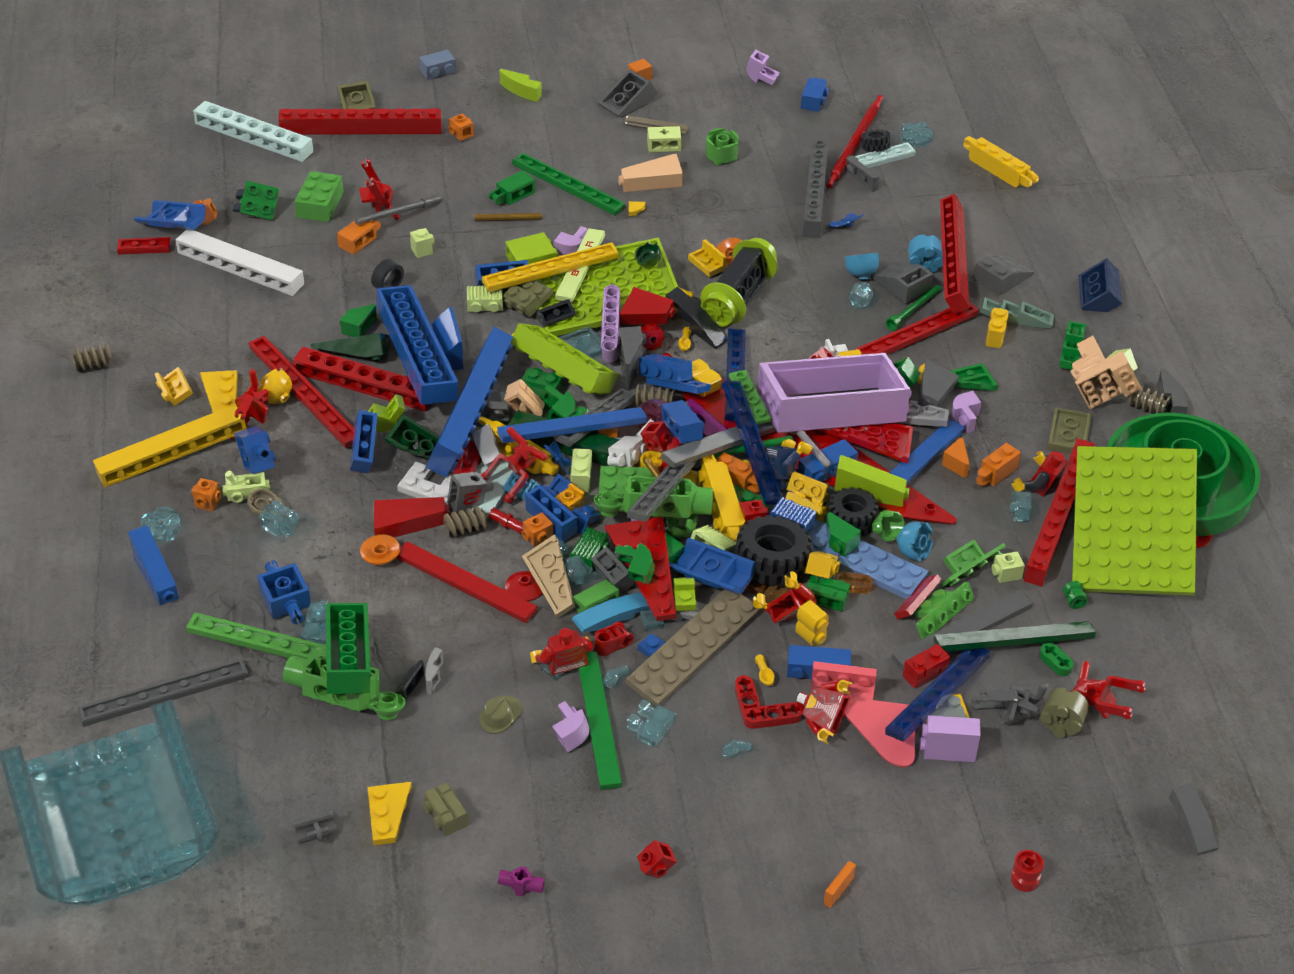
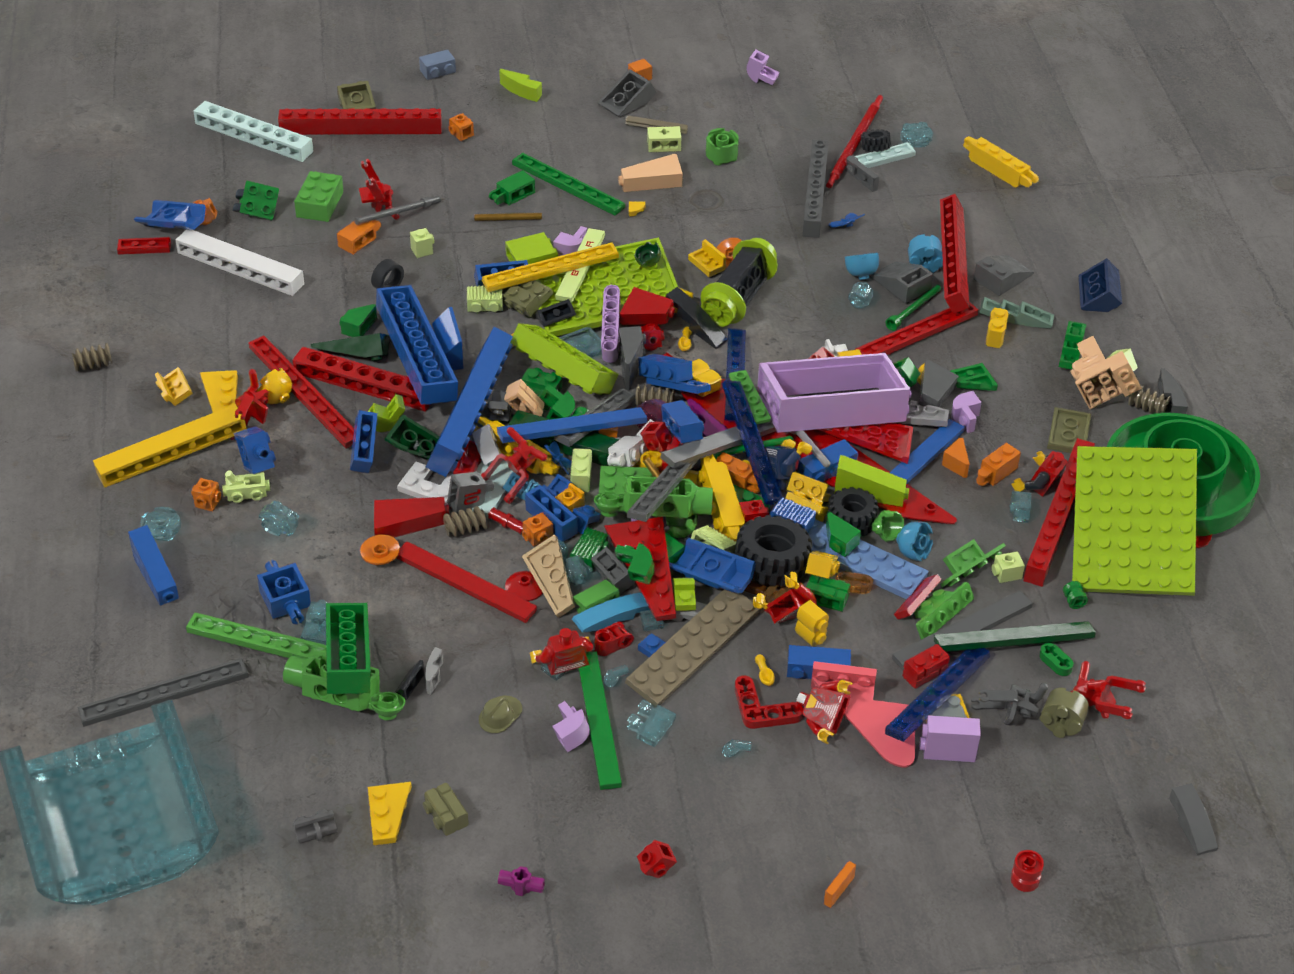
(259, 498): dark tan hat -> none
(814, 94): blue brick -> none

